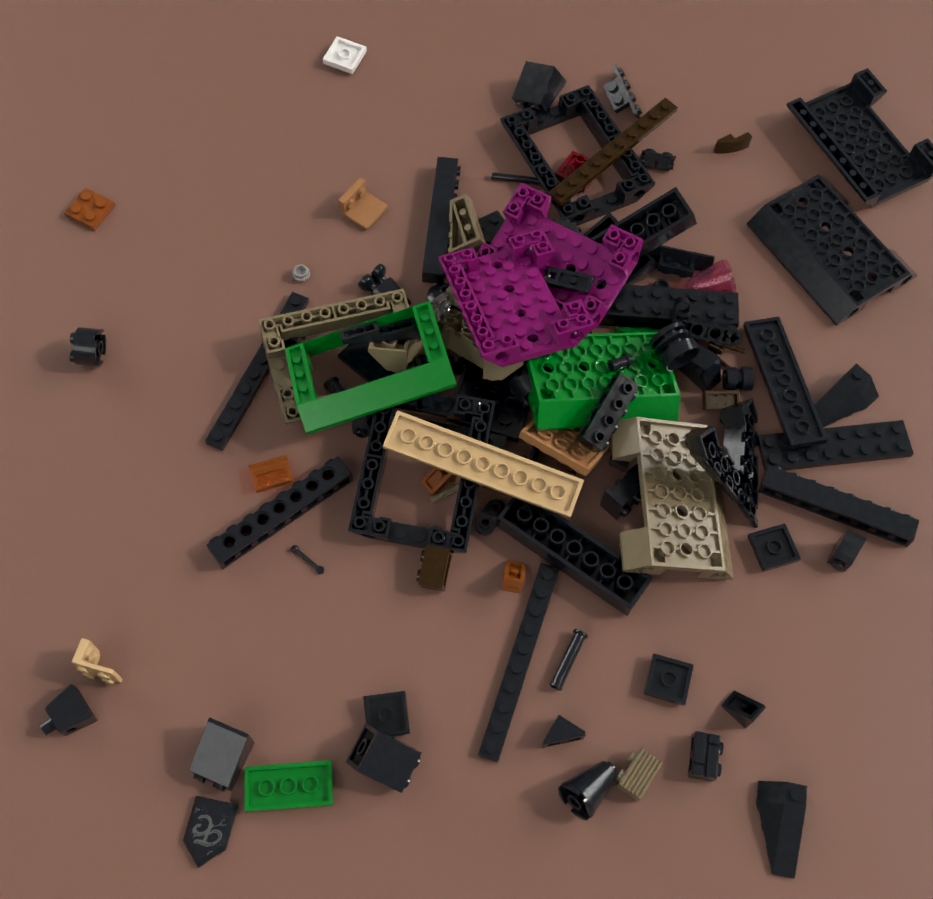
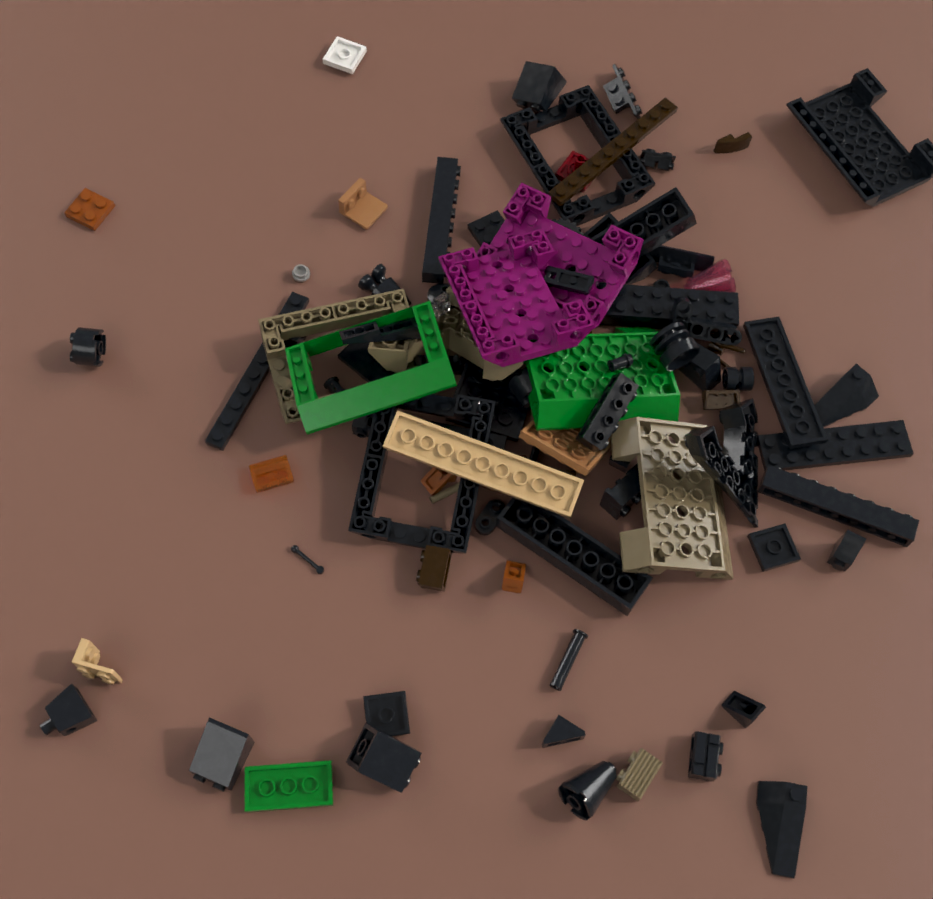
(209, 828): black tile -> none
(277, 521): black brick -> none
(464, 225): dark tan wedge -> none
(515, 178): black bar -> none
(518, 663): black plate -> none
(668, 679): black plate -> none
(818, 257): black slope -> none

